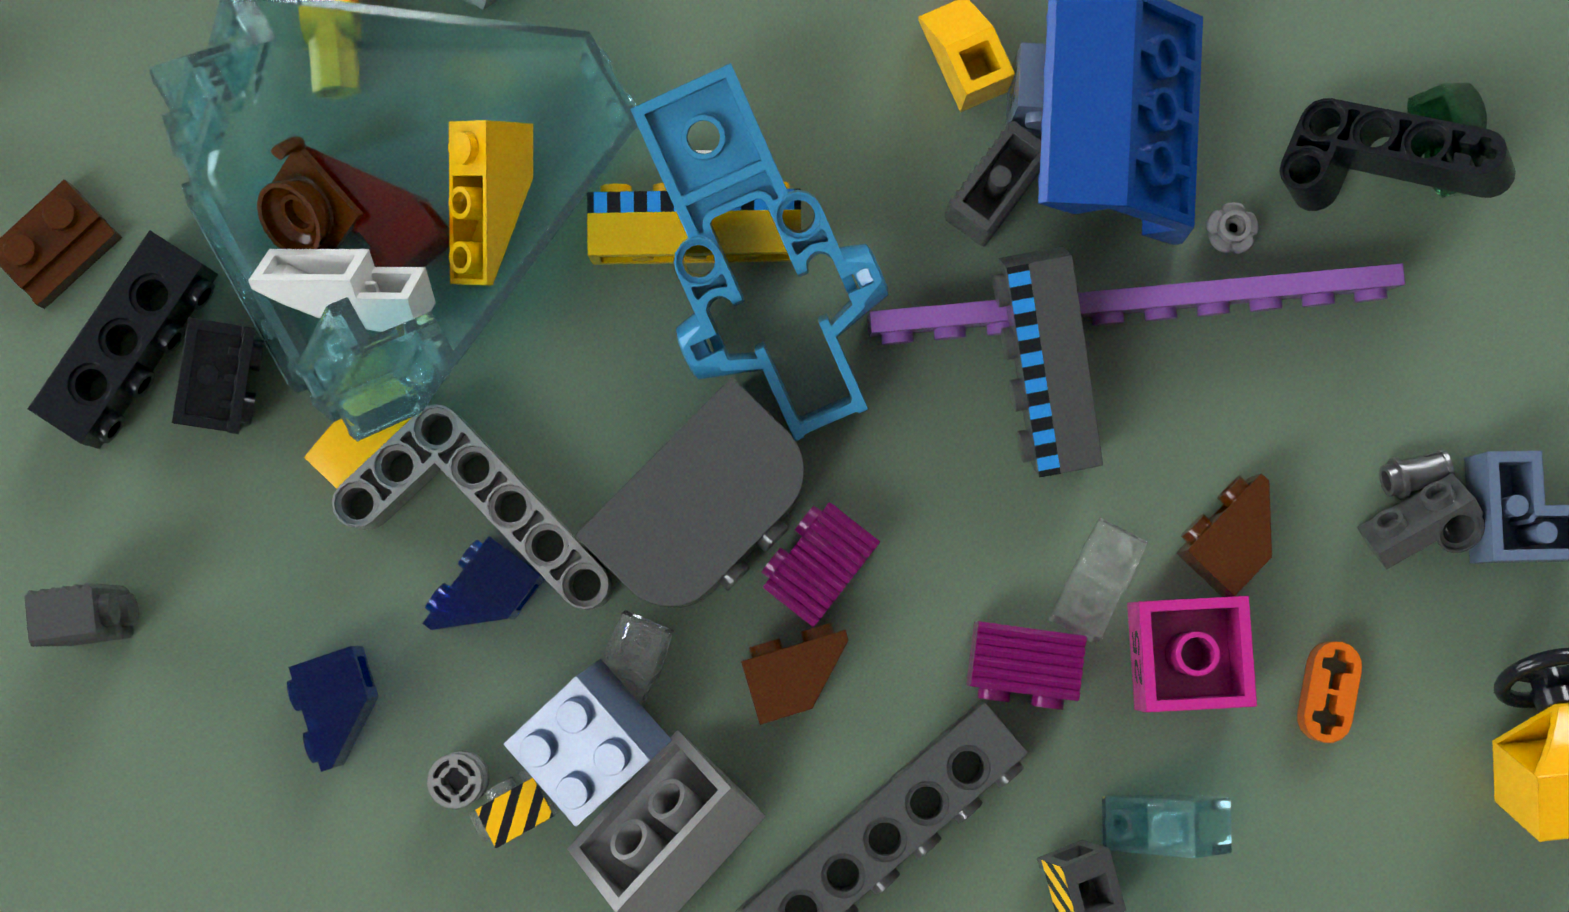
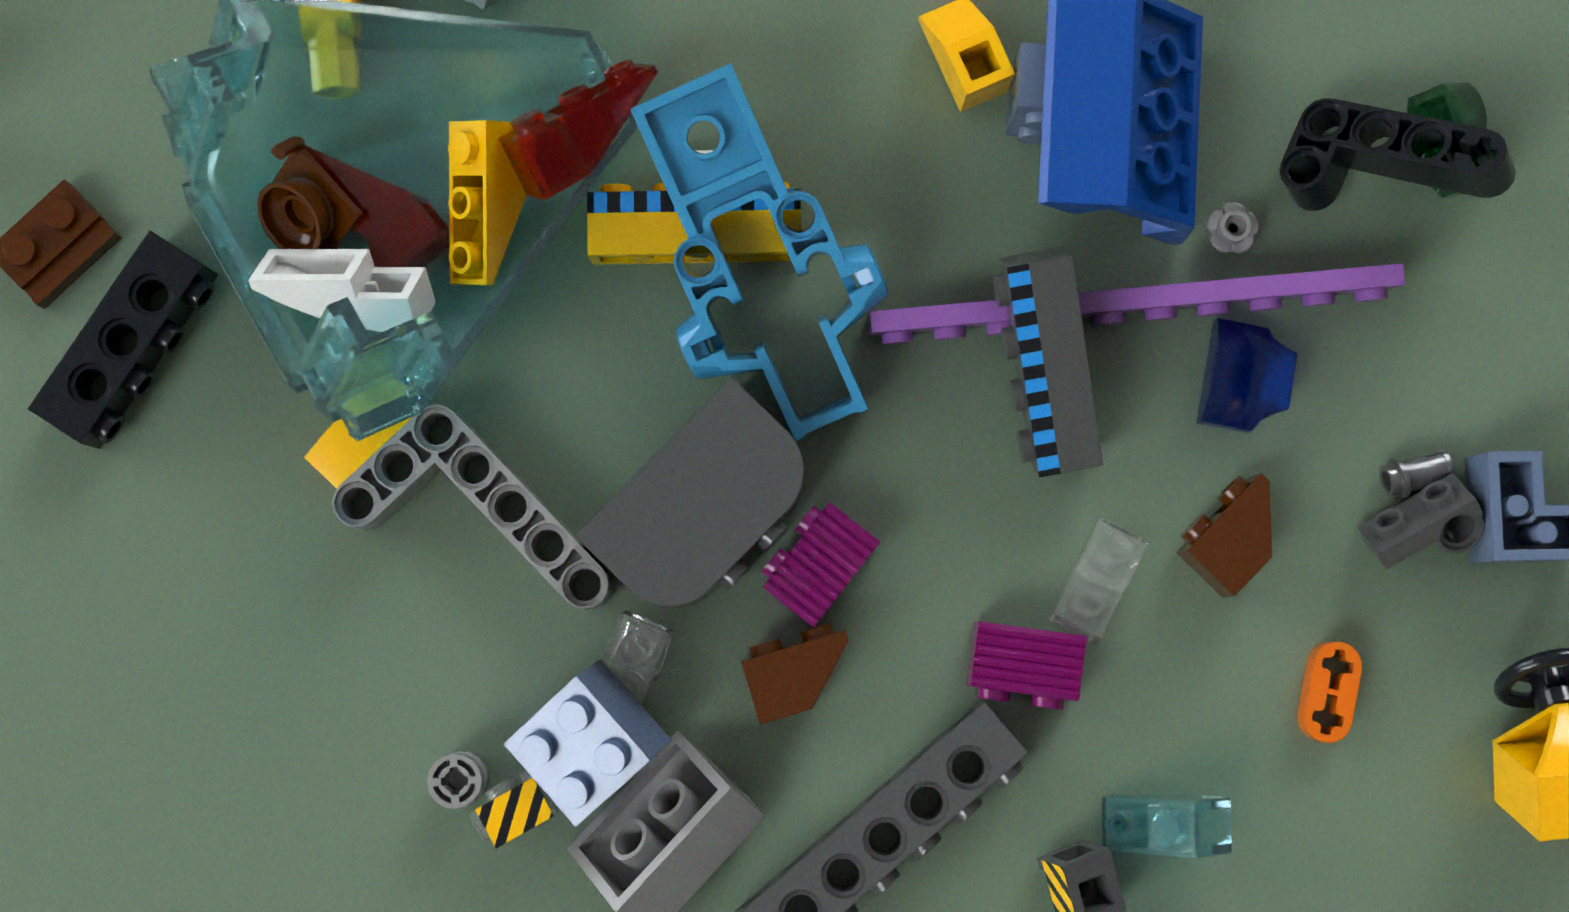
(80, 614): dark grey brick -> none
(216, 375): black bracket -> none
(335, 701): clear blue slope -> none
(488, 589): clear blue slope -> none
(571, 138): none -> clear red slope
(996, 184): dark grey brick -> none
(1191, 654): dark pink brick -> none
(1244, 376): none -> clear blue slope

